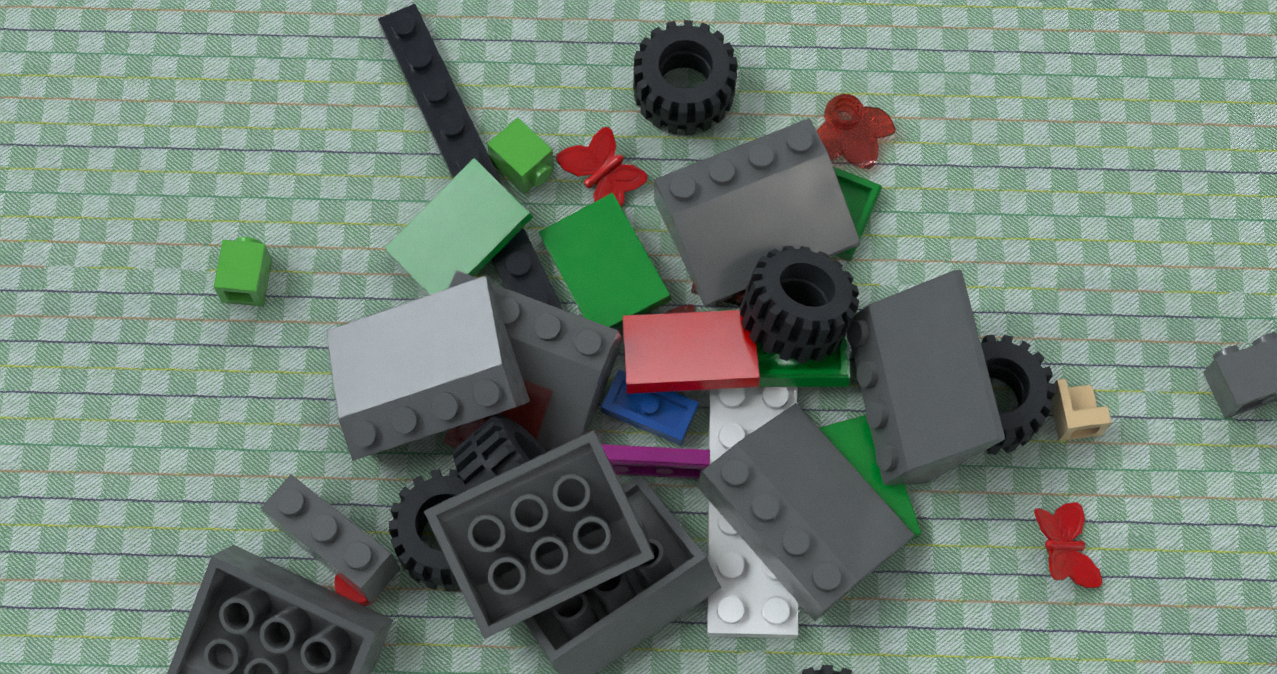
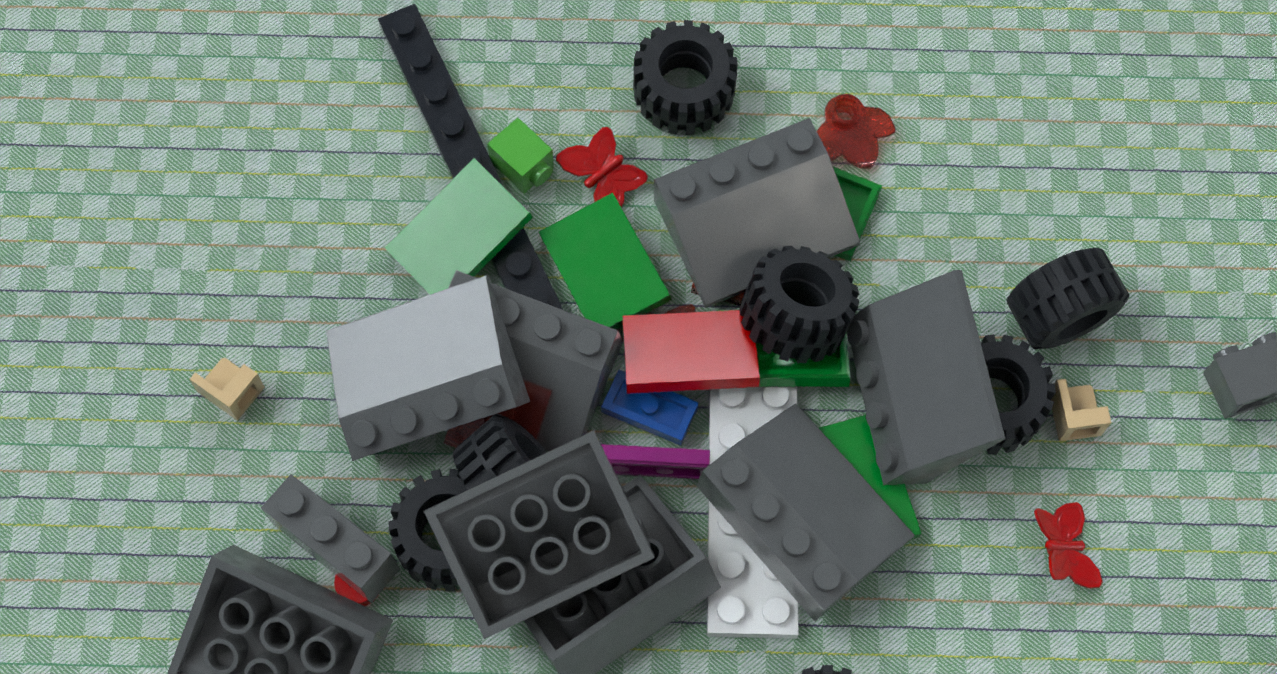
(229, 387): none -> tan panel
(243, 272): bright green brick -> none
(1067, 298): none -> black tyre

